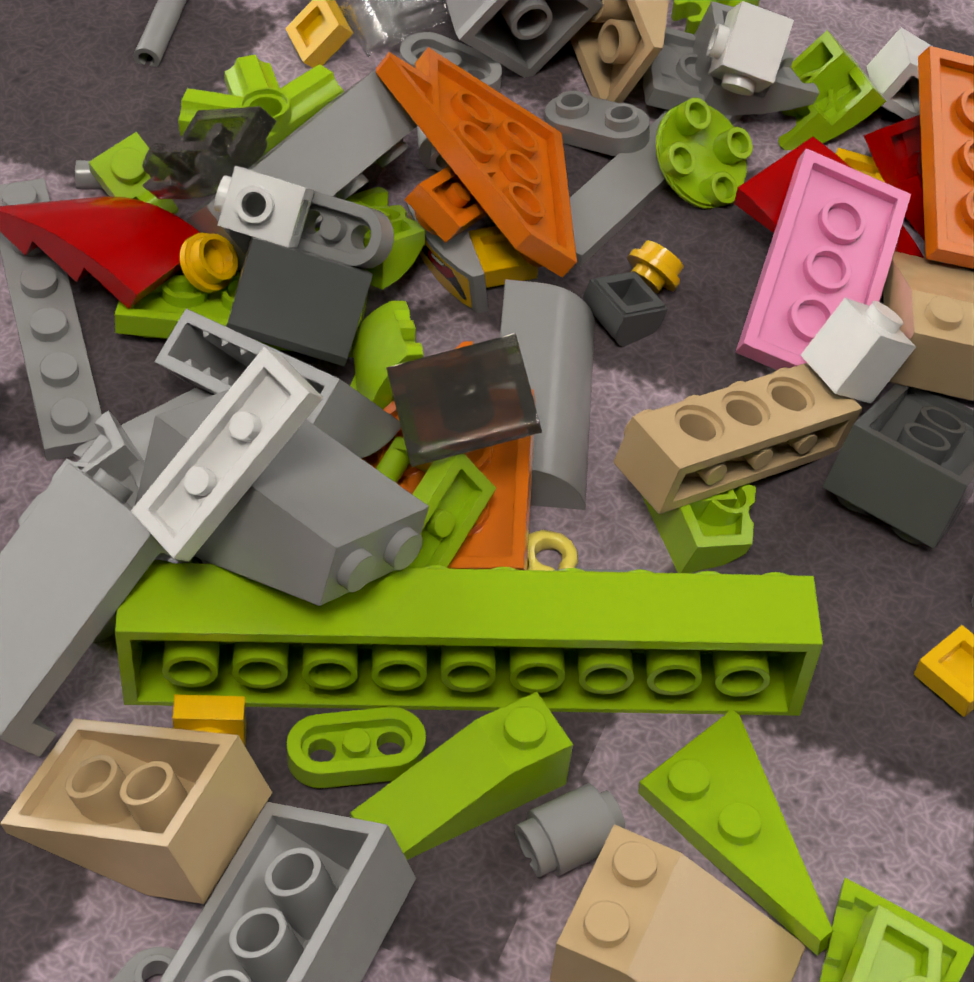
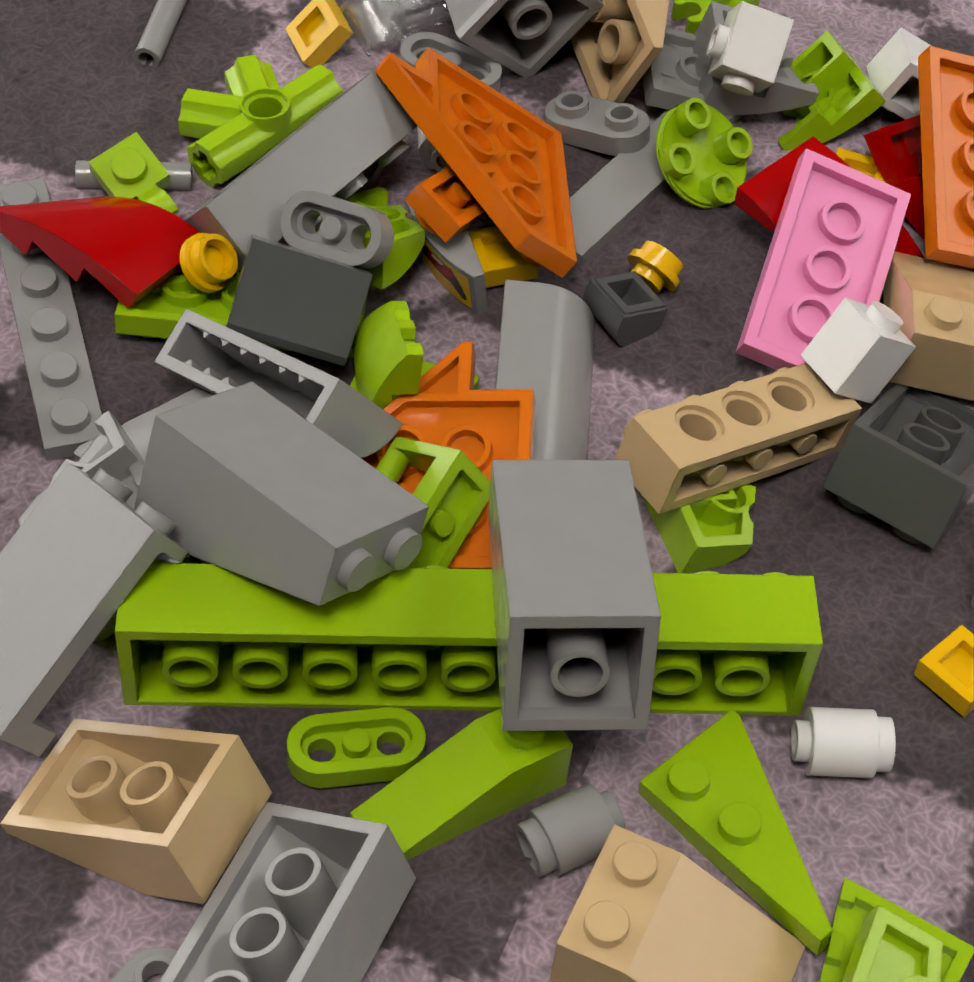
(207, 152): clear smoke slope -> none
(210, 714): yellow plate -> none
(226, 454): white plate -> none
(263, 206): white brick -> none
(463, 400): clear smoke slope -> none
(571, 596): none -> light grey slope
(843, 742): none -> white brick

